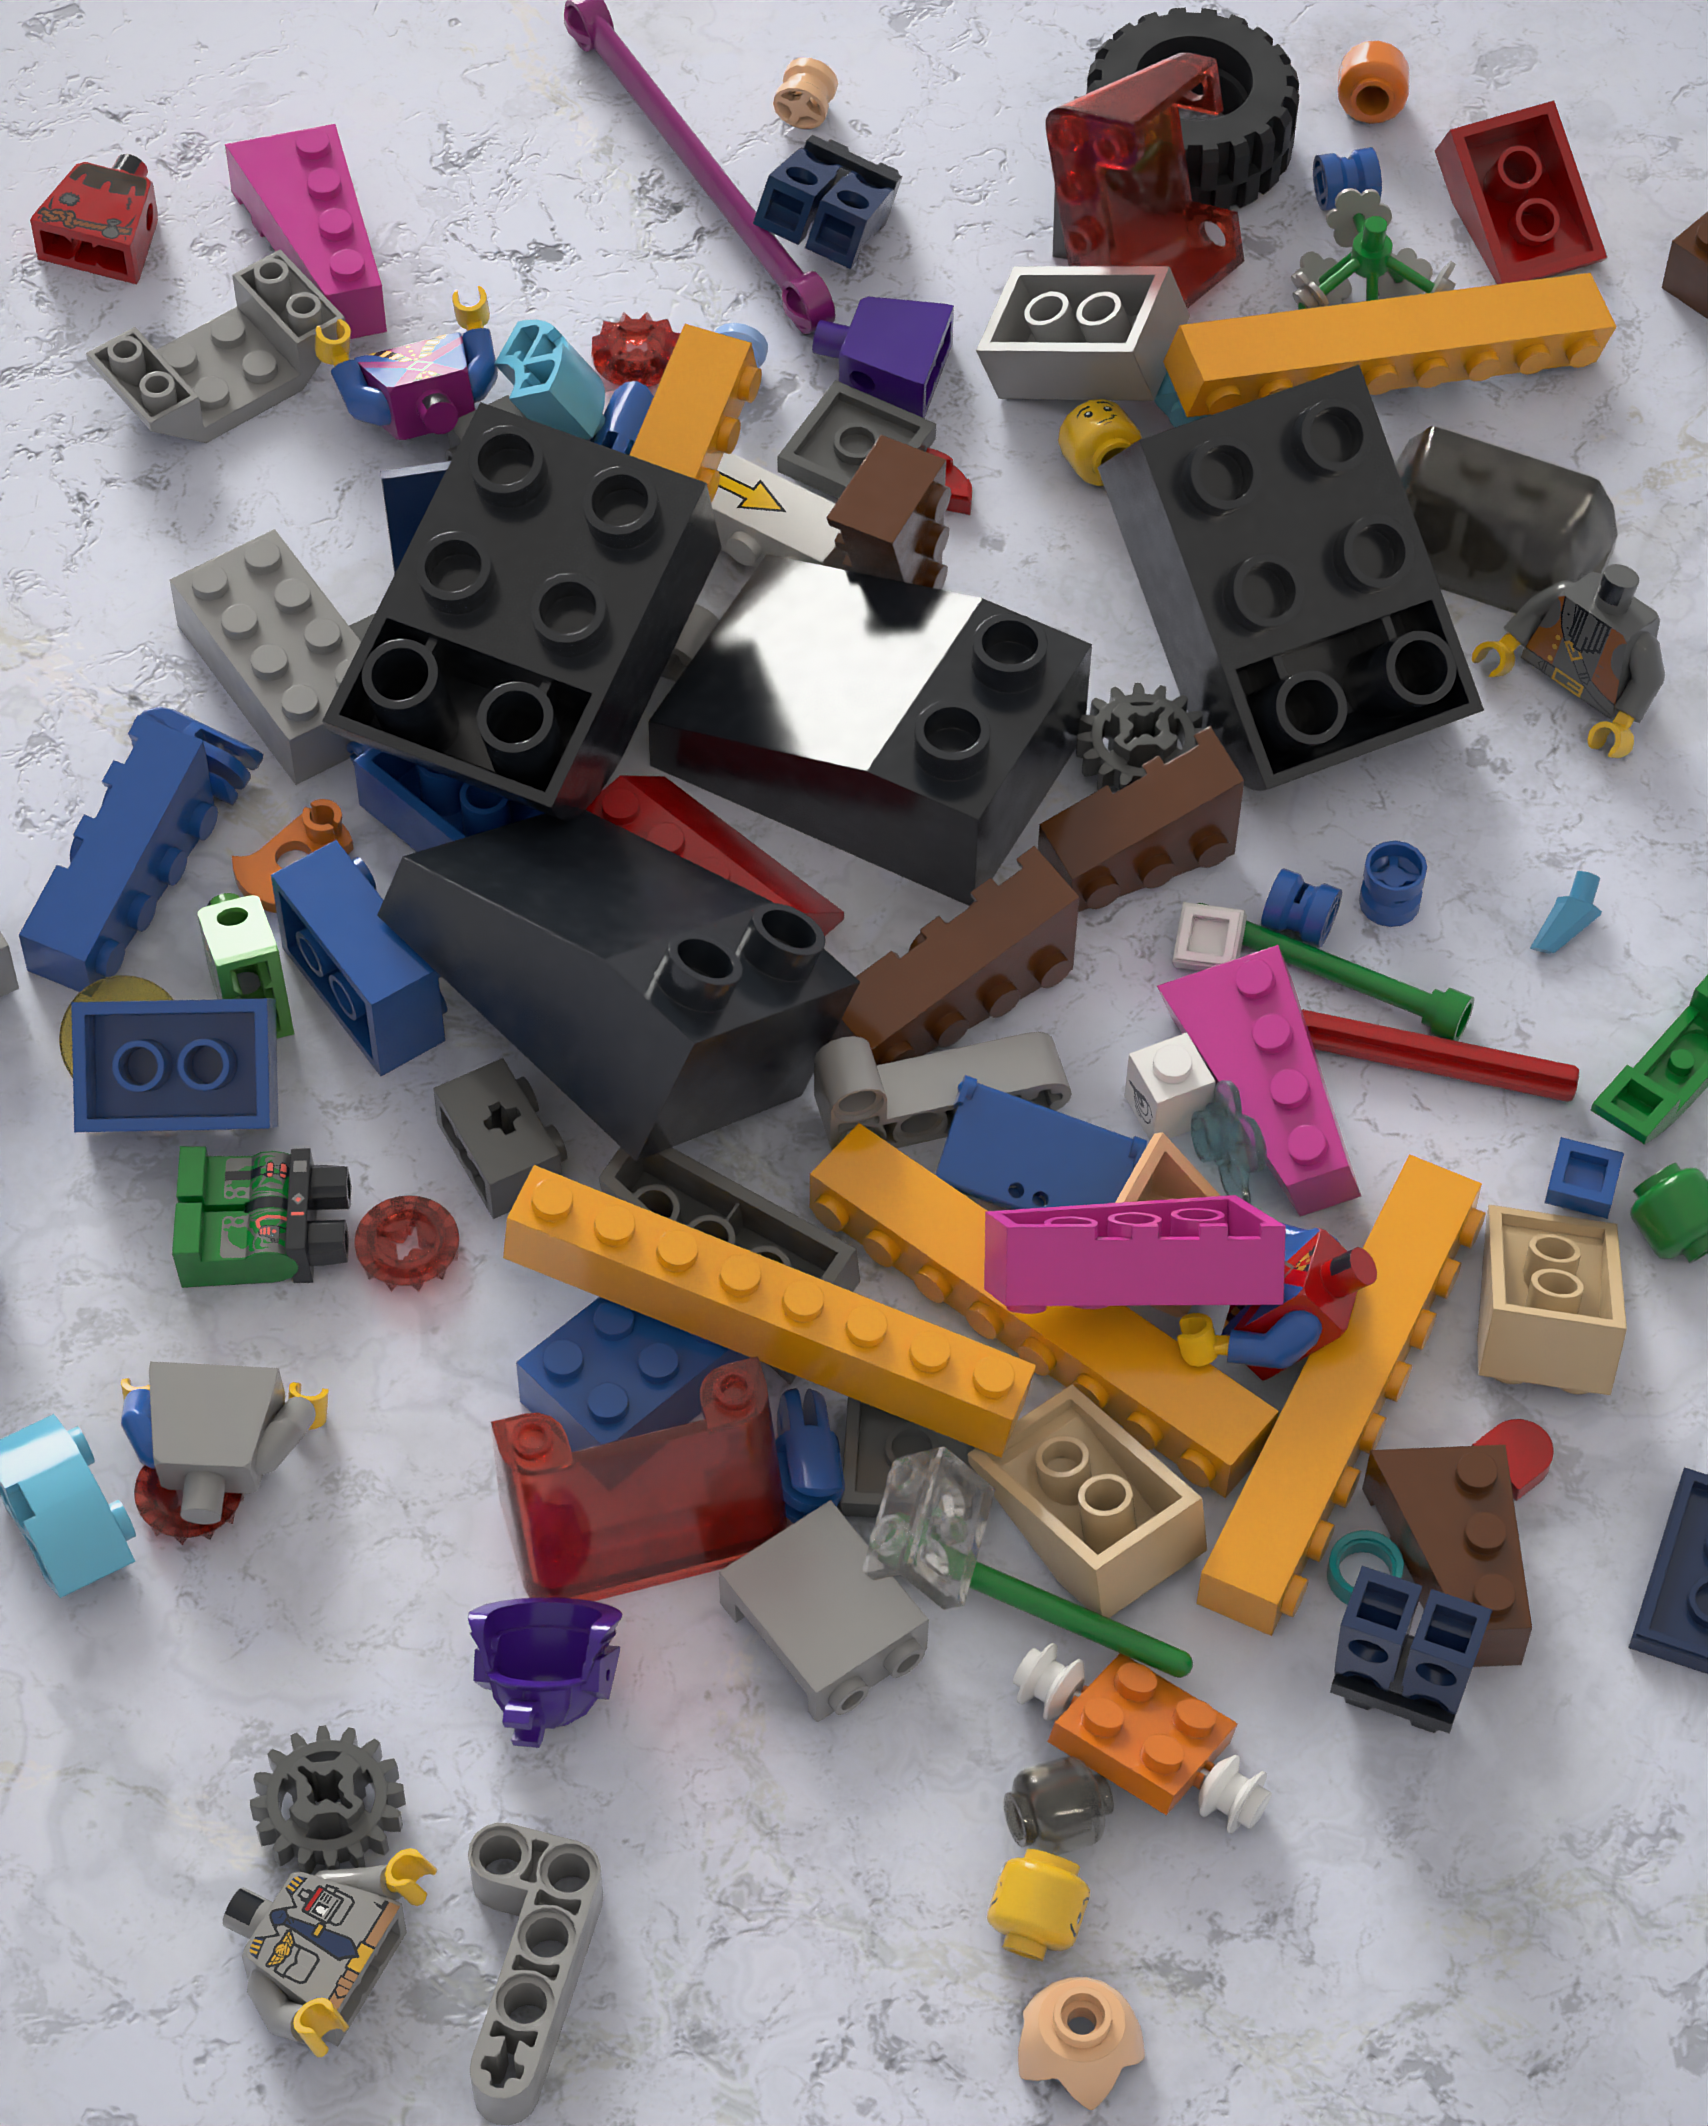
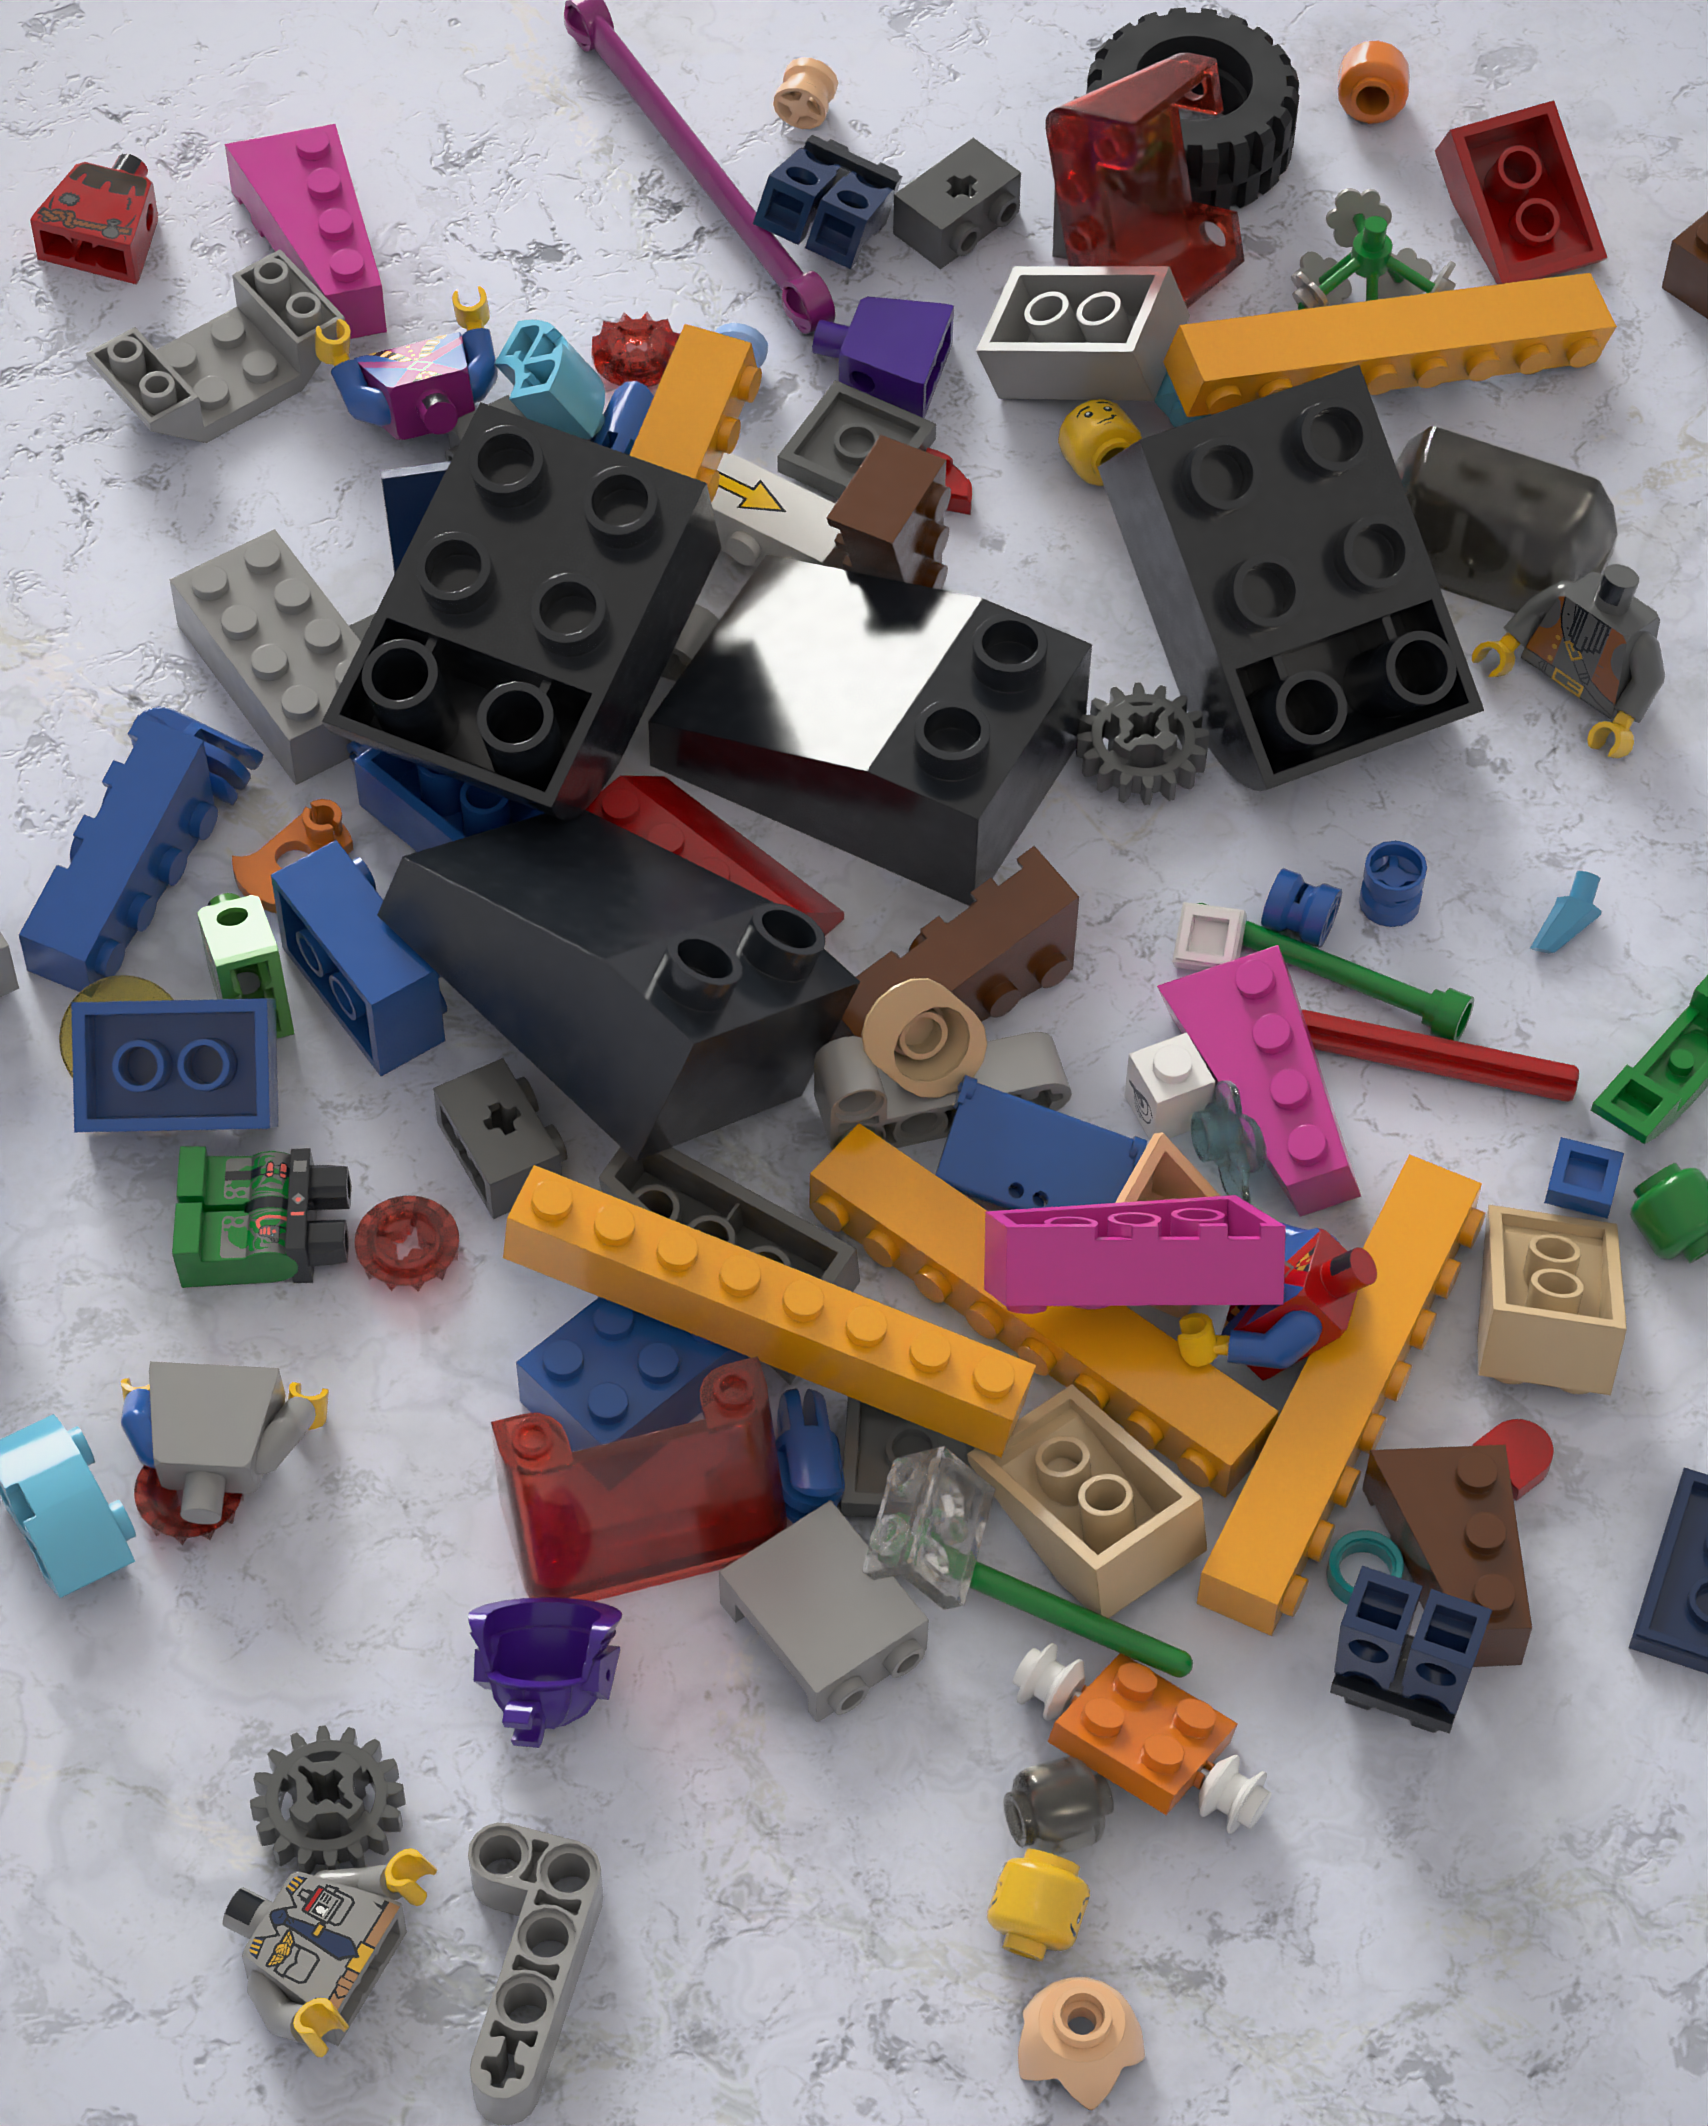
(924, 1038): none -> tan piece
(957, 203): none -> dark grey brick
(1150, 830): reddish brown wedge -> none
(1338, 173): blue wheel -> none

